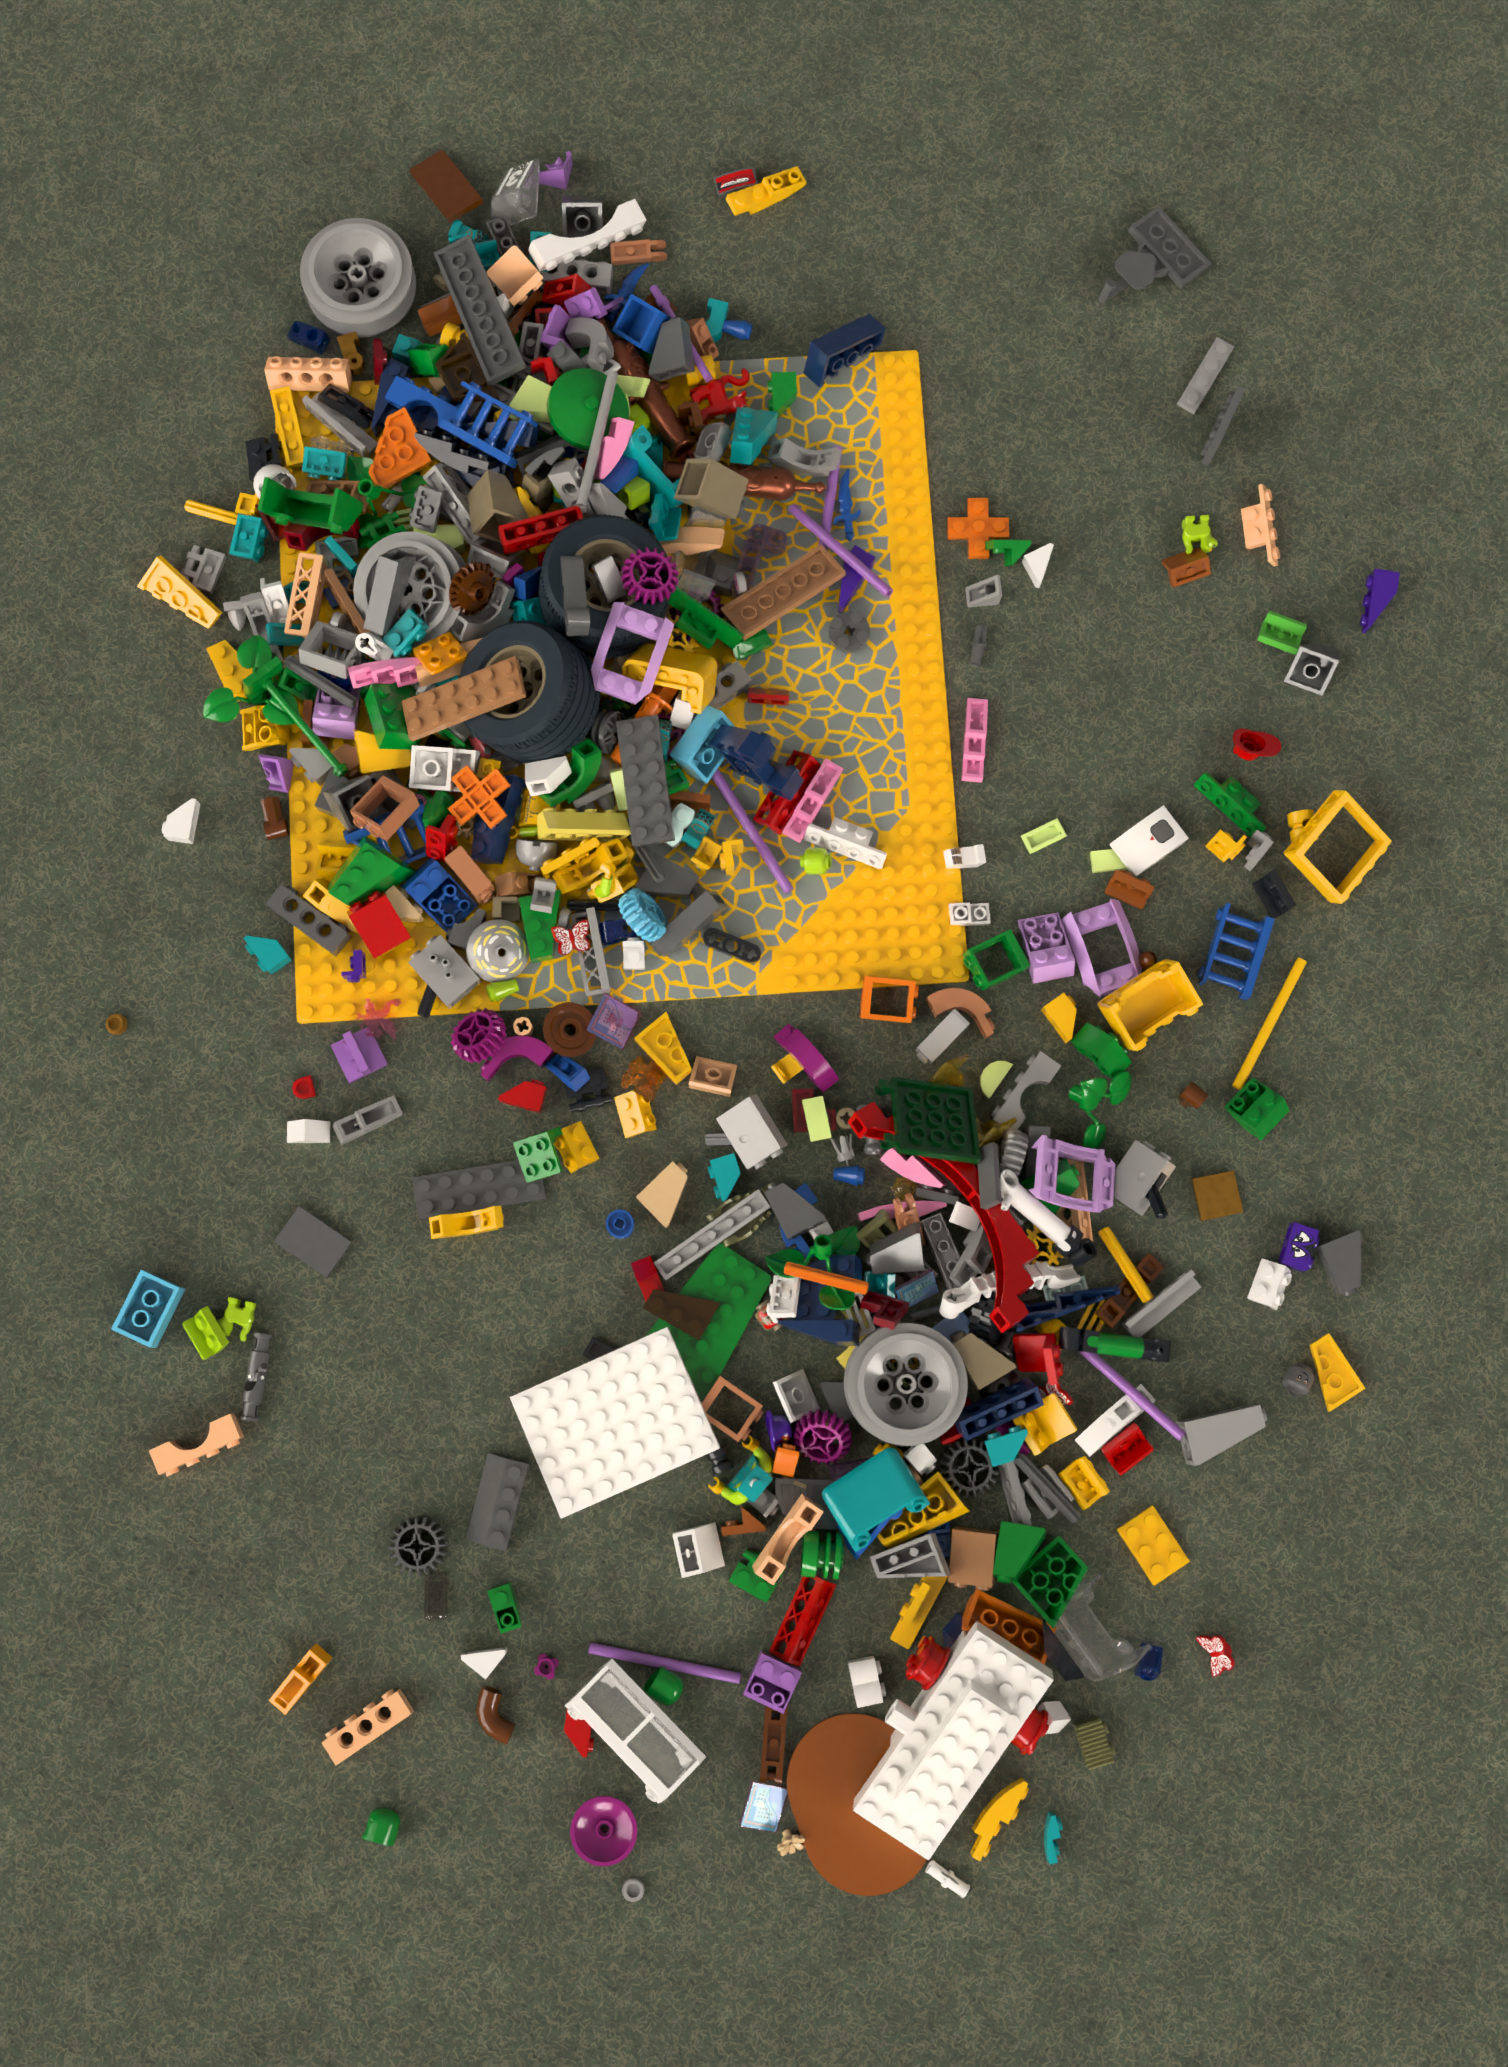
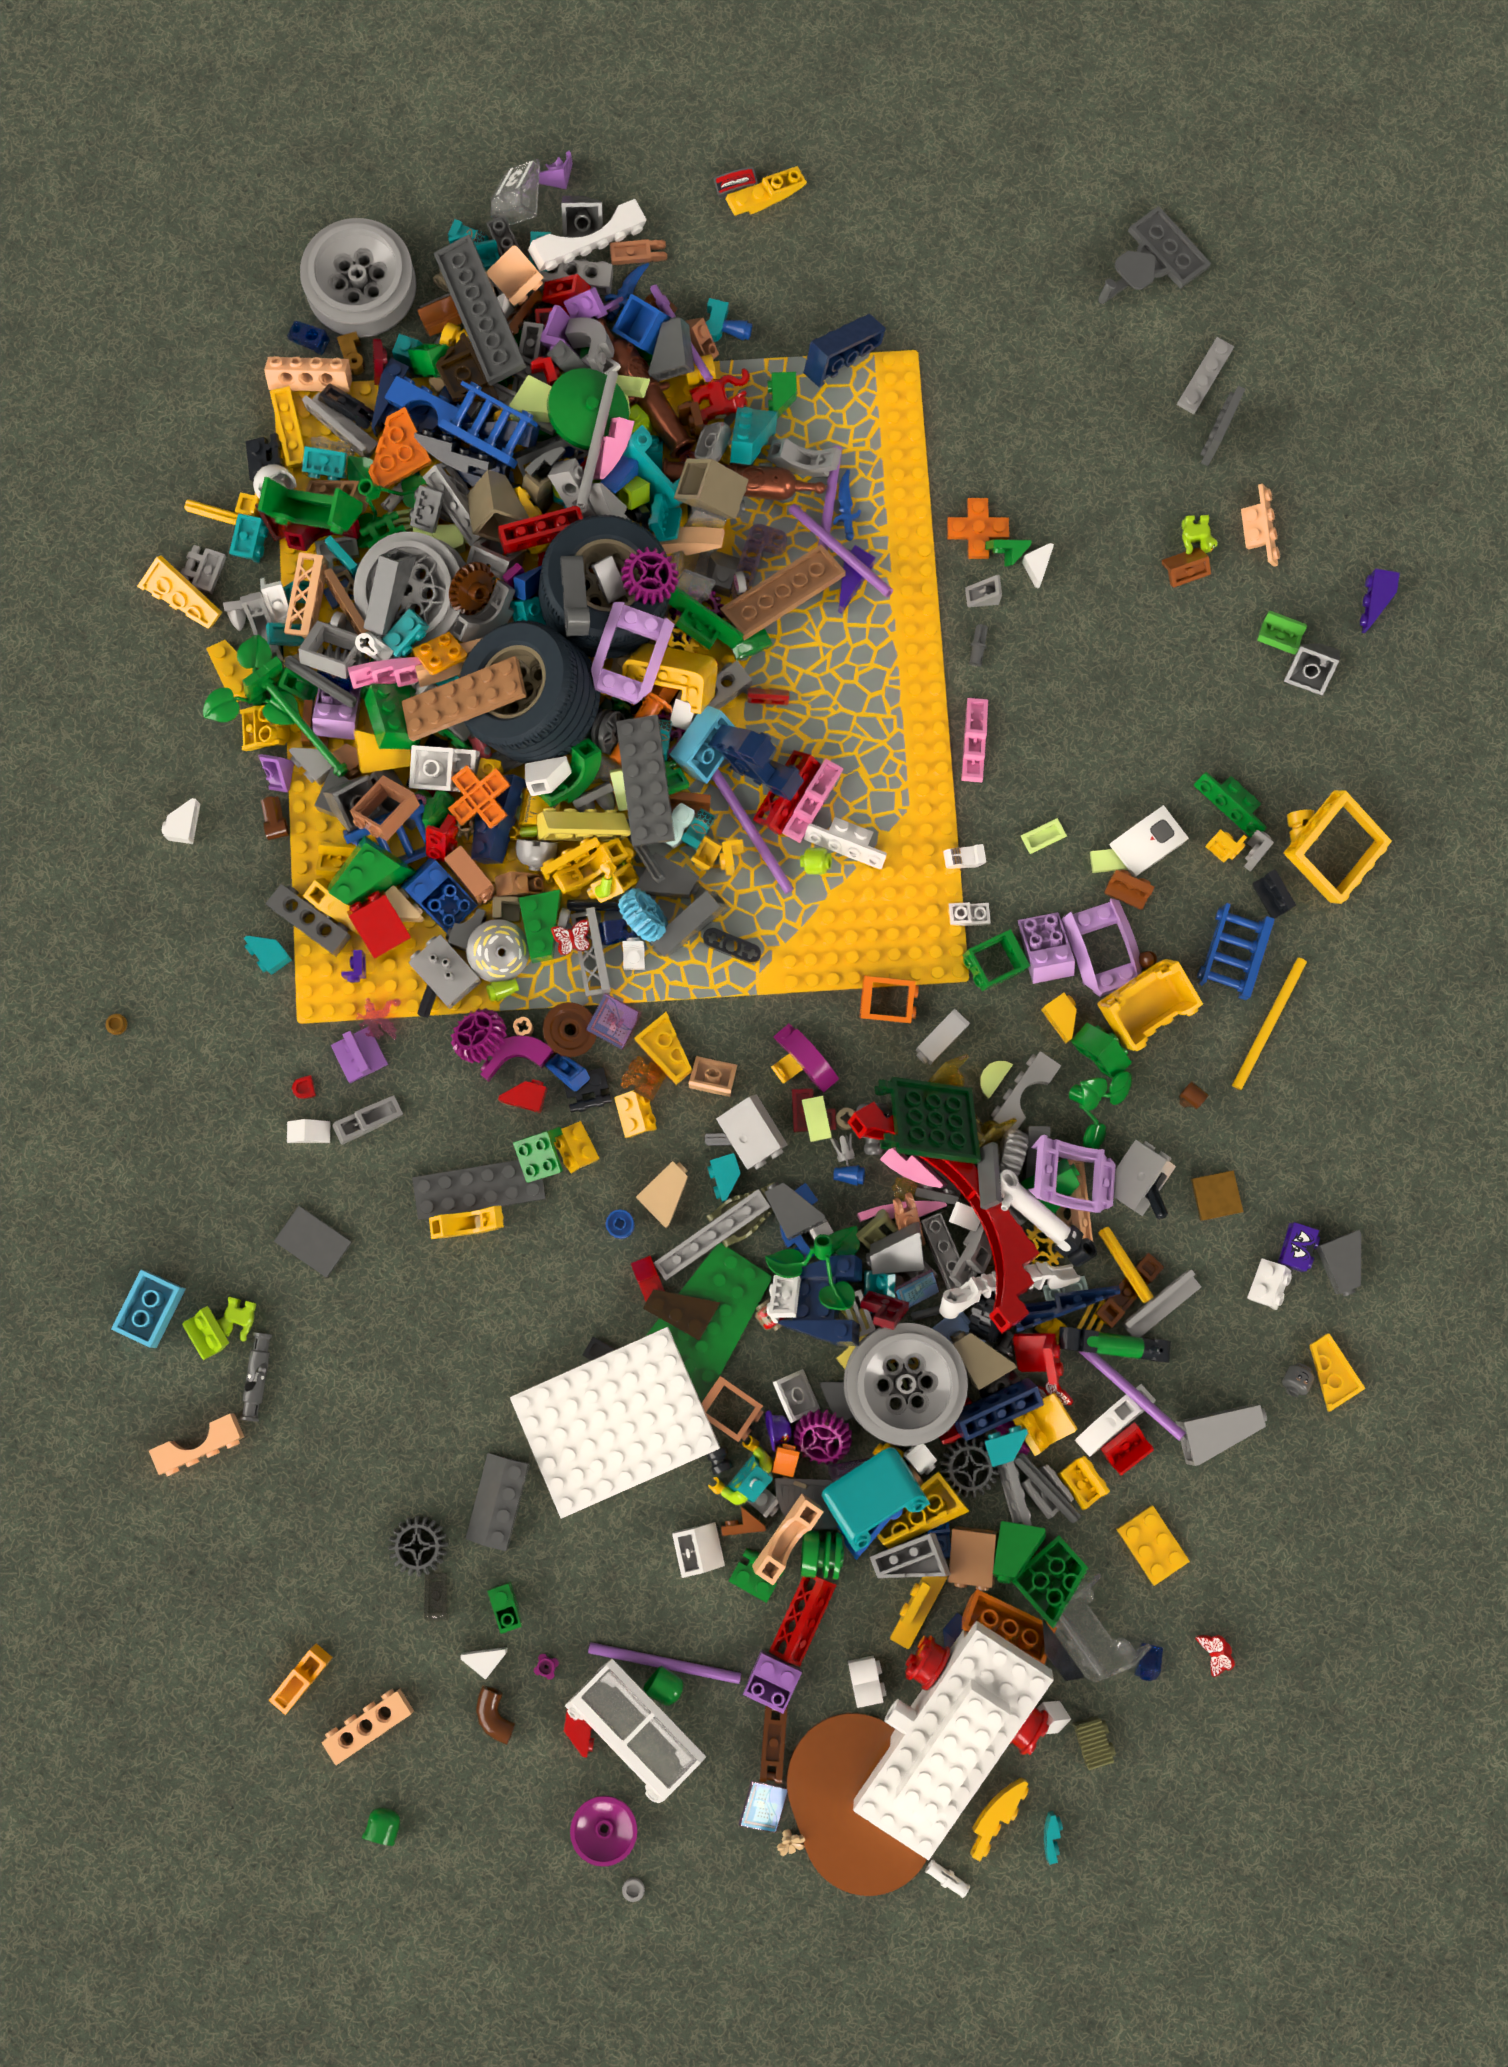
(446, 186): reddish brown tile -> none
(543, 895): light grey bracket -> none
(826, 1278): orange axle -> none
(850, 620): dark grey plate -> none
(965, 1001): nougat arch -> none
(1252, 744): red piece -> none
(1257, 1108): green slope -> none

